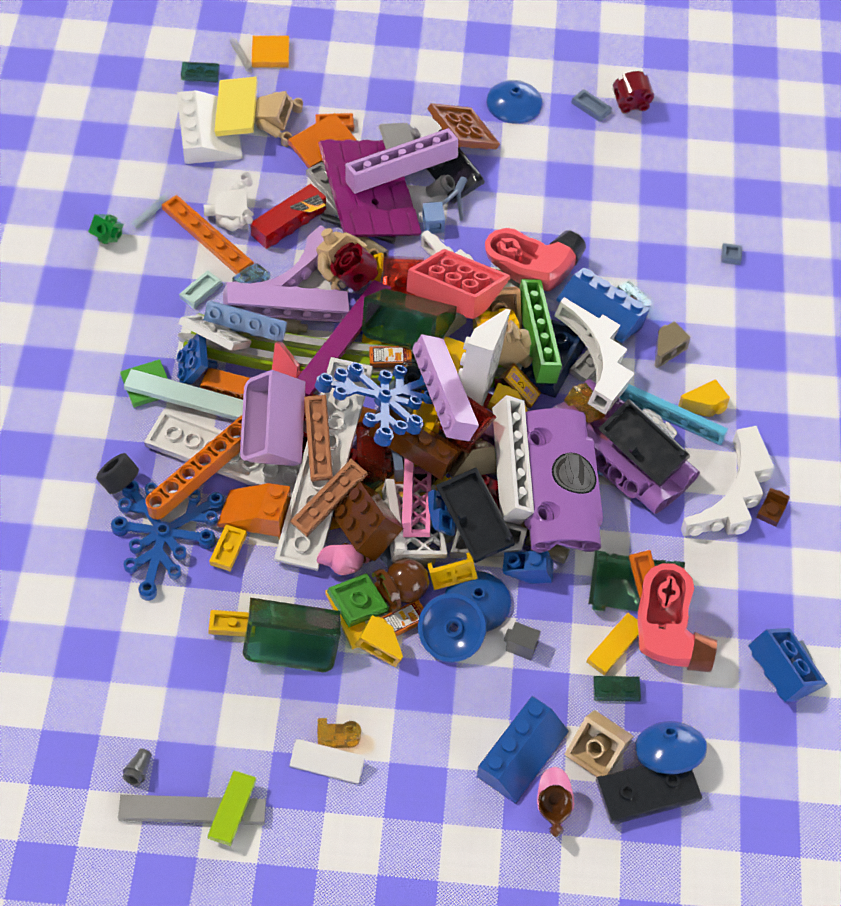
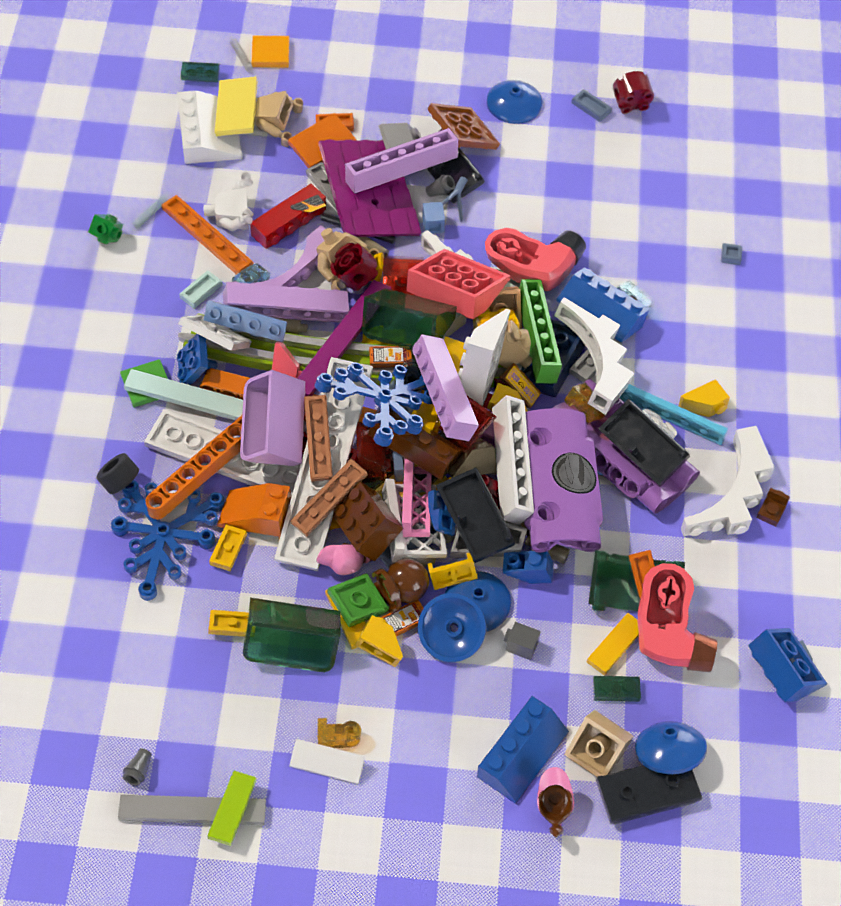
(670, 343): dark tan slope -> none

